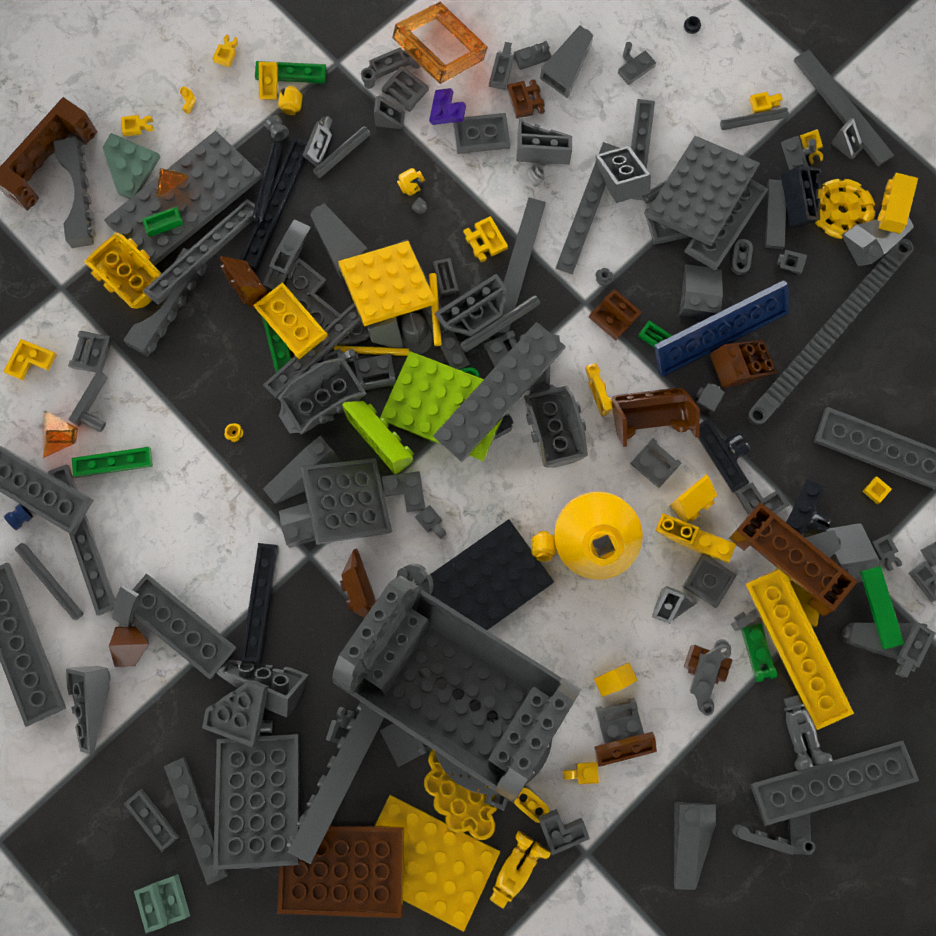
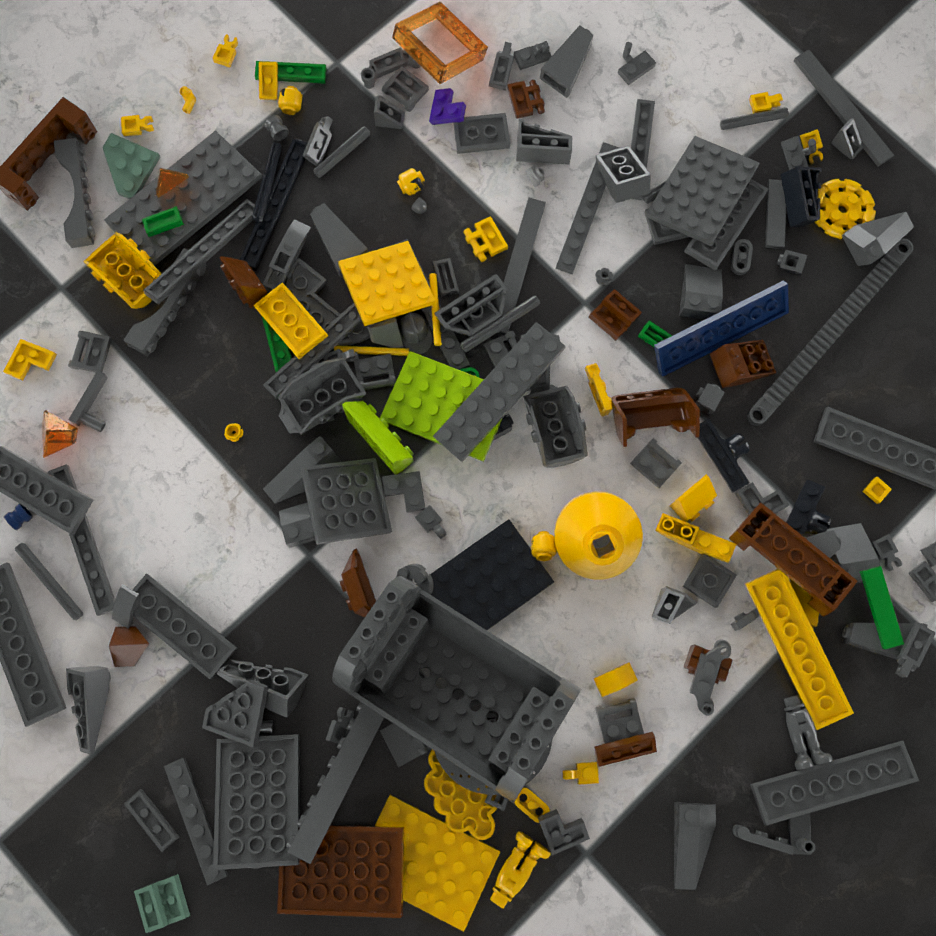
(112, 462): green plate -> none
(259, 603): black tile -> none
(692, 25): black plate -> none
(758, 652): green plate -> none
(897, 203): yellow wedge -> none

